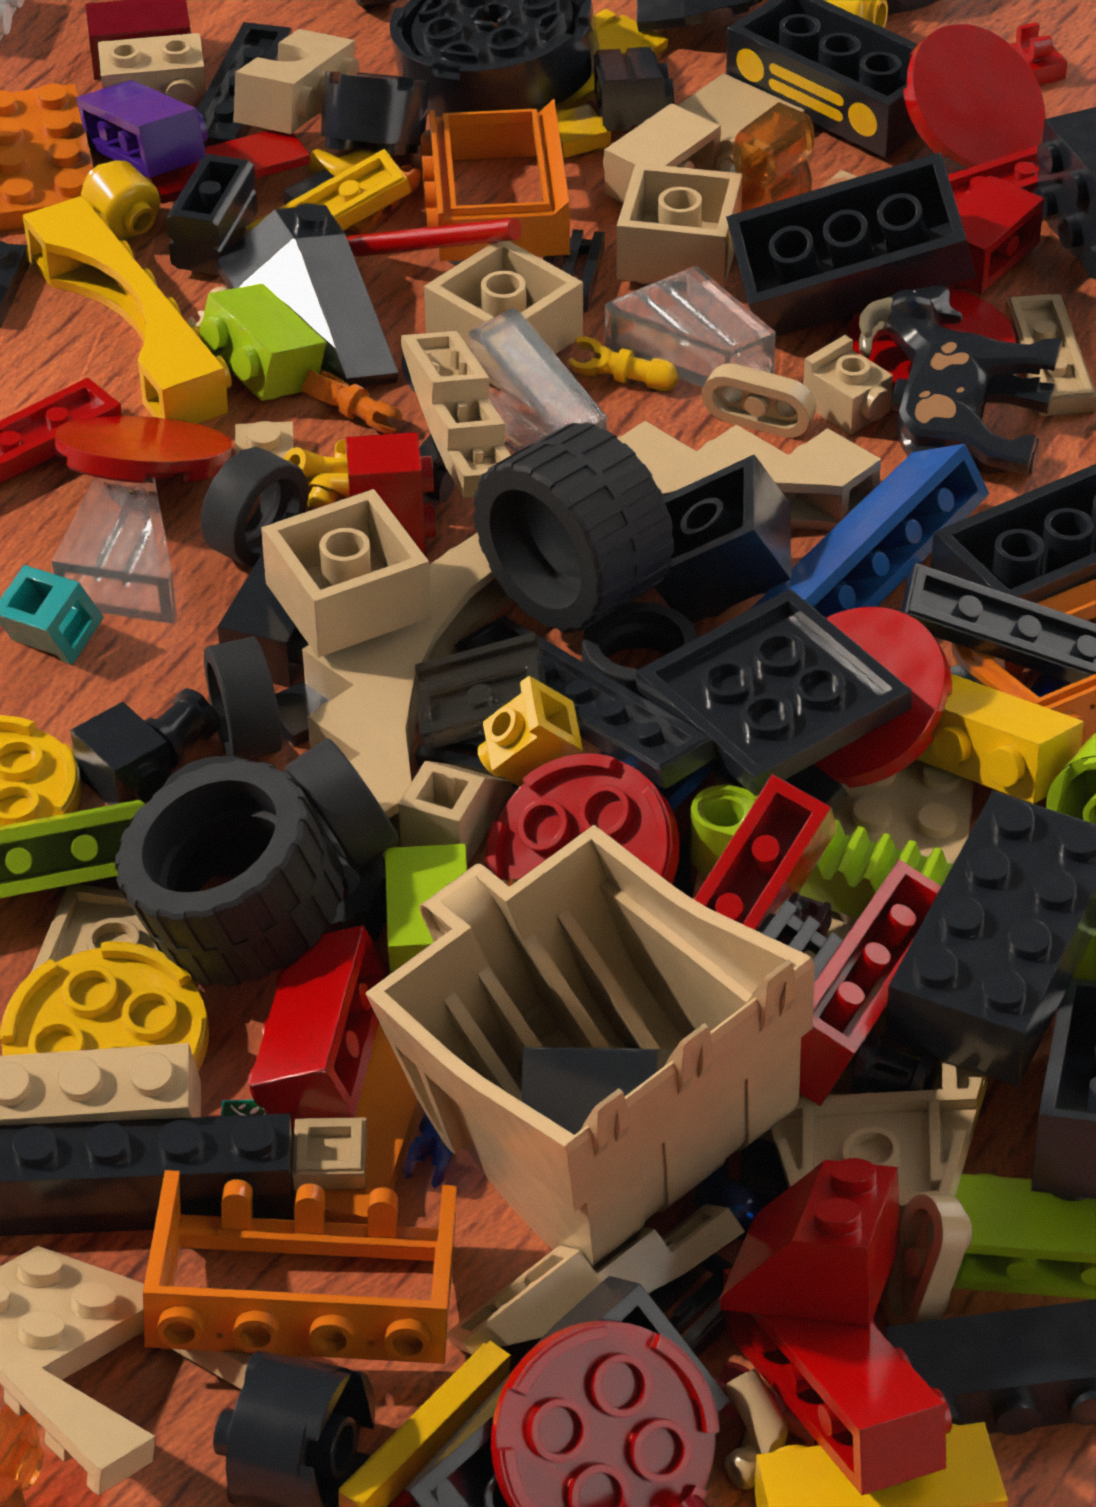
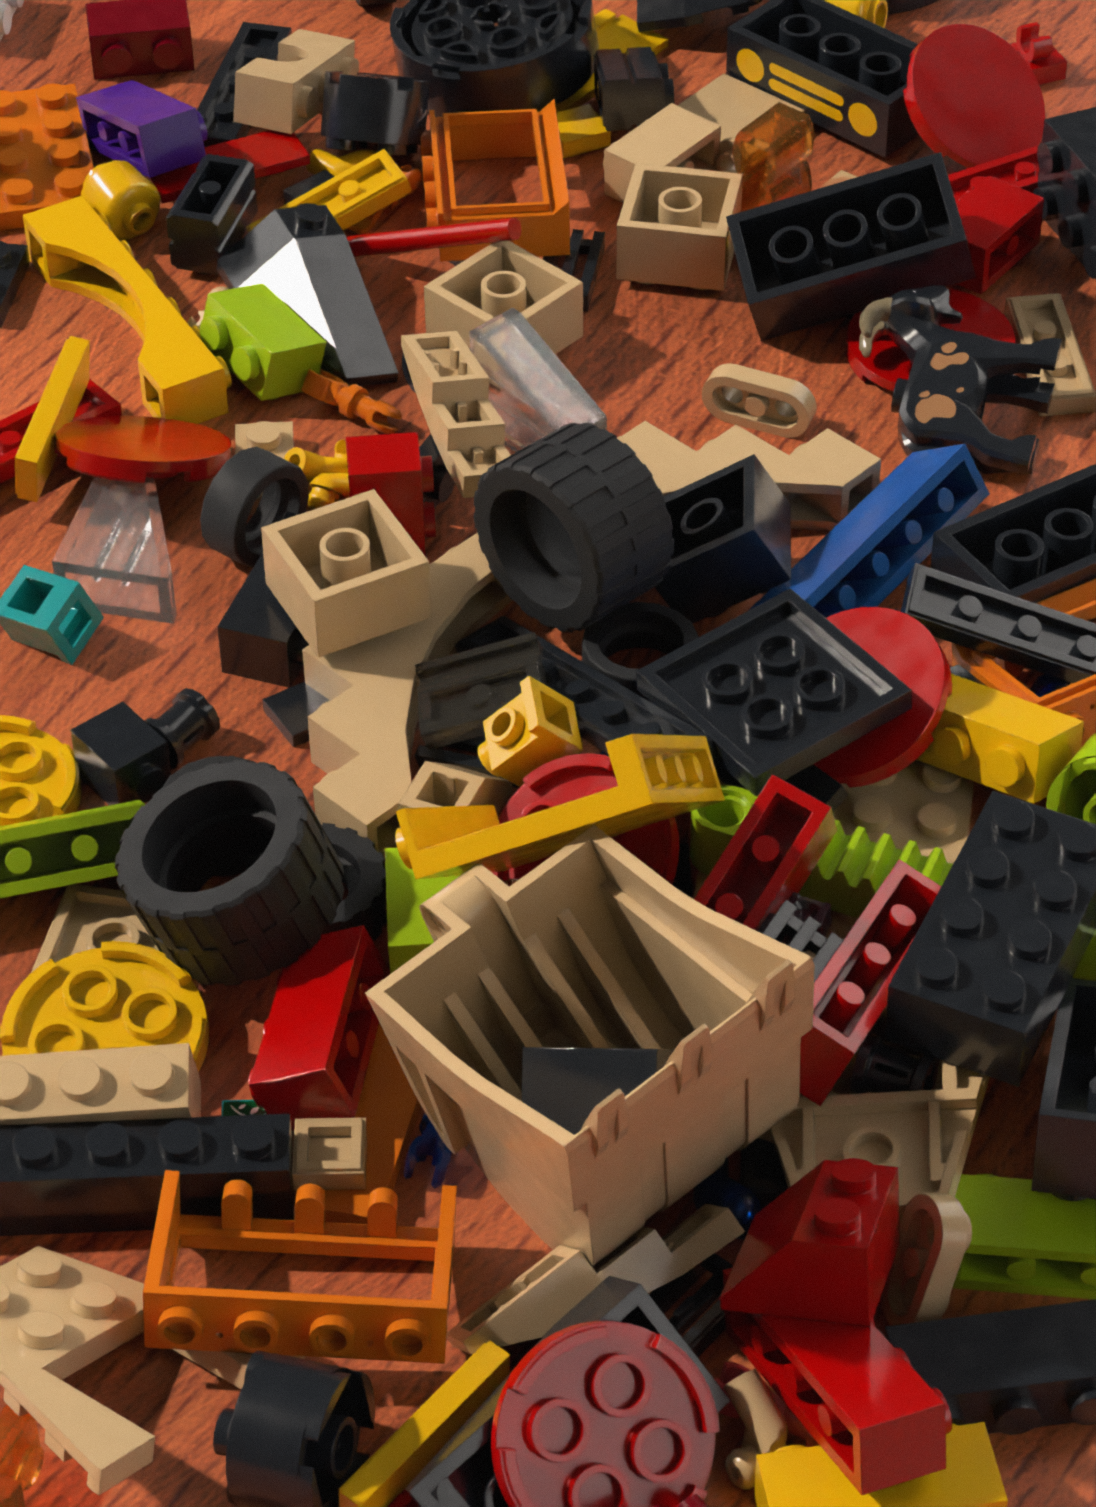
(53, 411): none -> yellow tile
(162, 63): tan brick -> none
(243, 698): black tyre -> none
(343, 804): black tyre -> none
(623, 366): yellow piece -> none
(655, 782): none -> yellow panel
(690, 325): clear slope -> none
(847, 386): tan brick -> none

